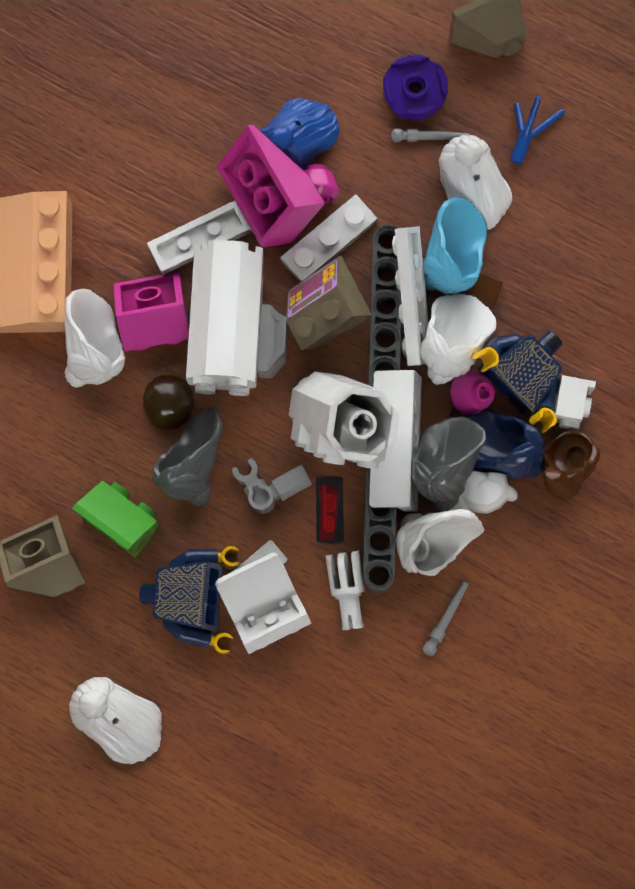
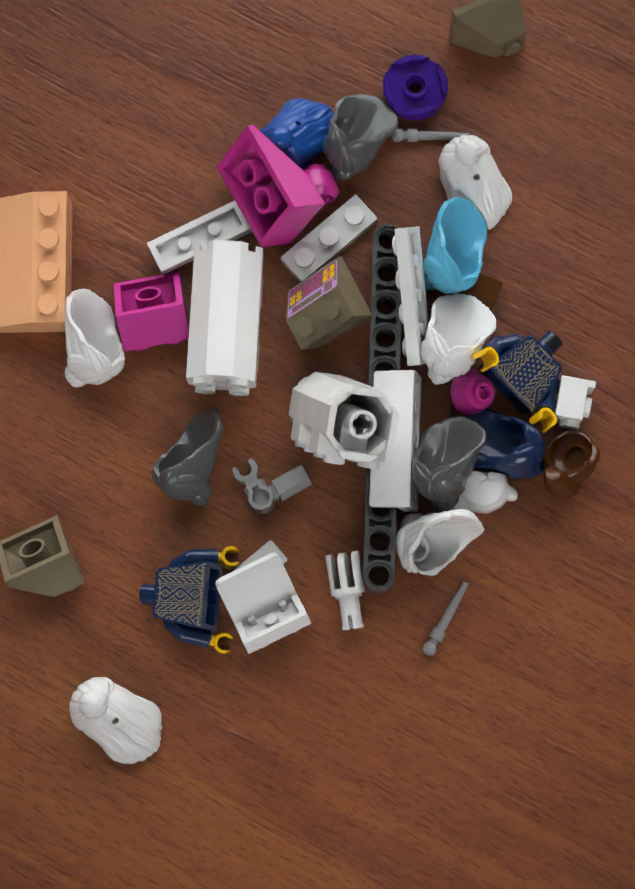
(118, 517): bright green slope -> none
(168, 402): dark brown hair -> none
(272, 342): light grey slope -> none
(329, 510): sticker -> none
(357, 134): none -> dark grey hair
(525, 132): blue plant -> none

